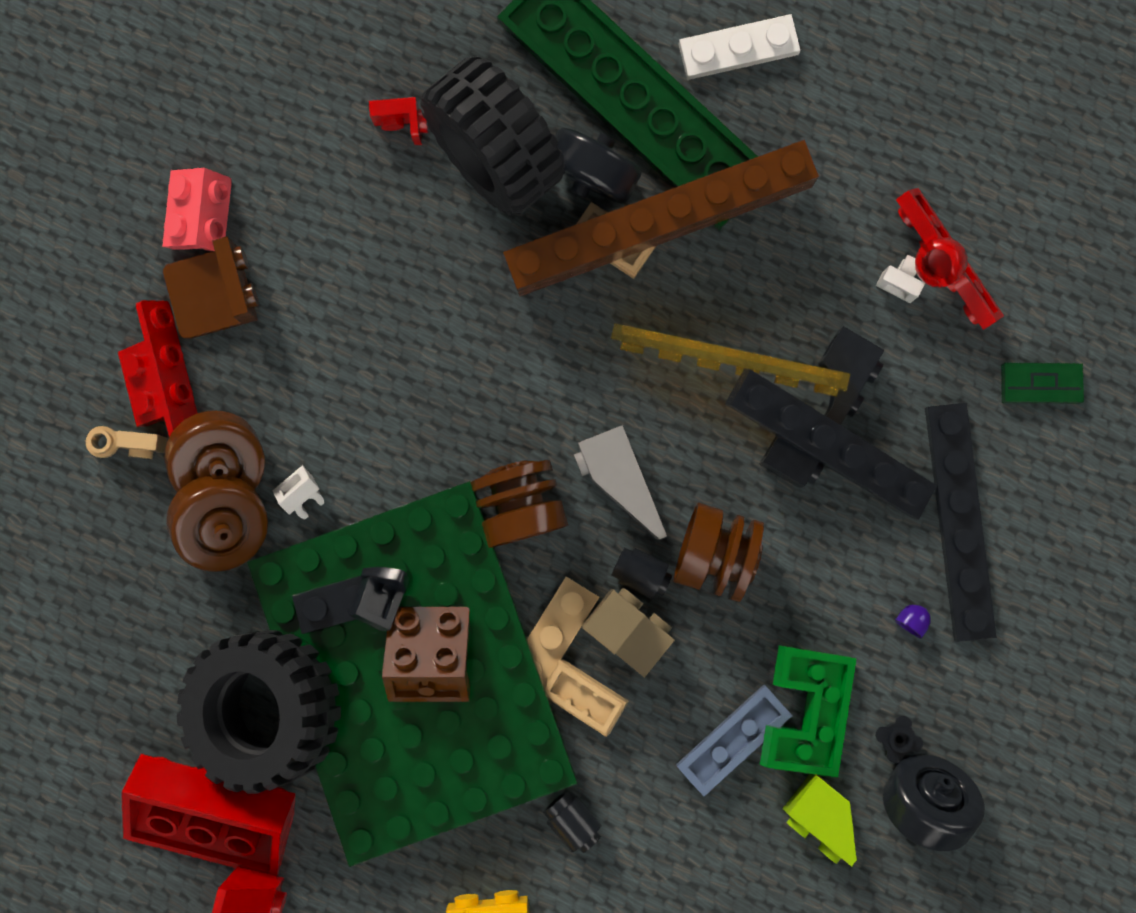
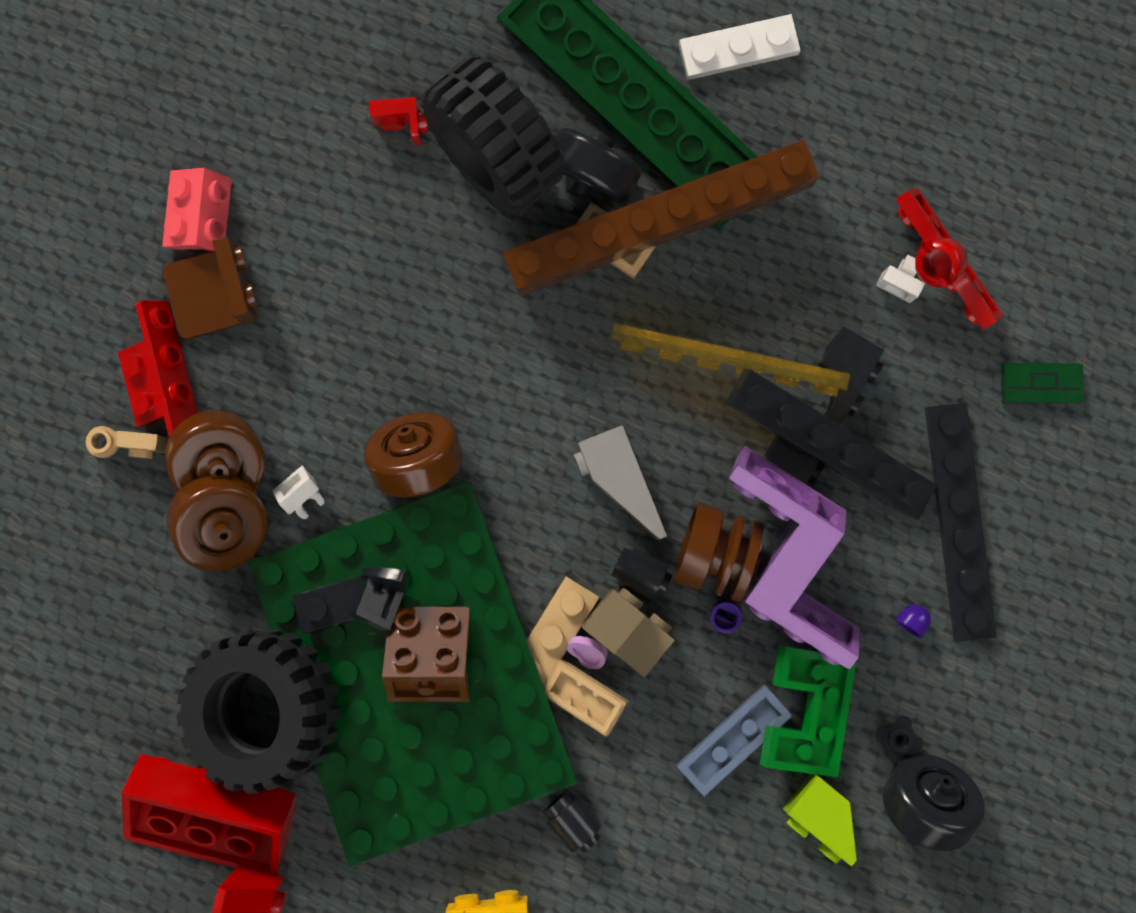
(413, 455): none -> reddish brown wheel
(519, 502): reddish brown wheel -> none
(588, 651): none -> lavender piece
(723, 623): none -> dark purple hinge
(796, 558): none -> medium lavender bracket

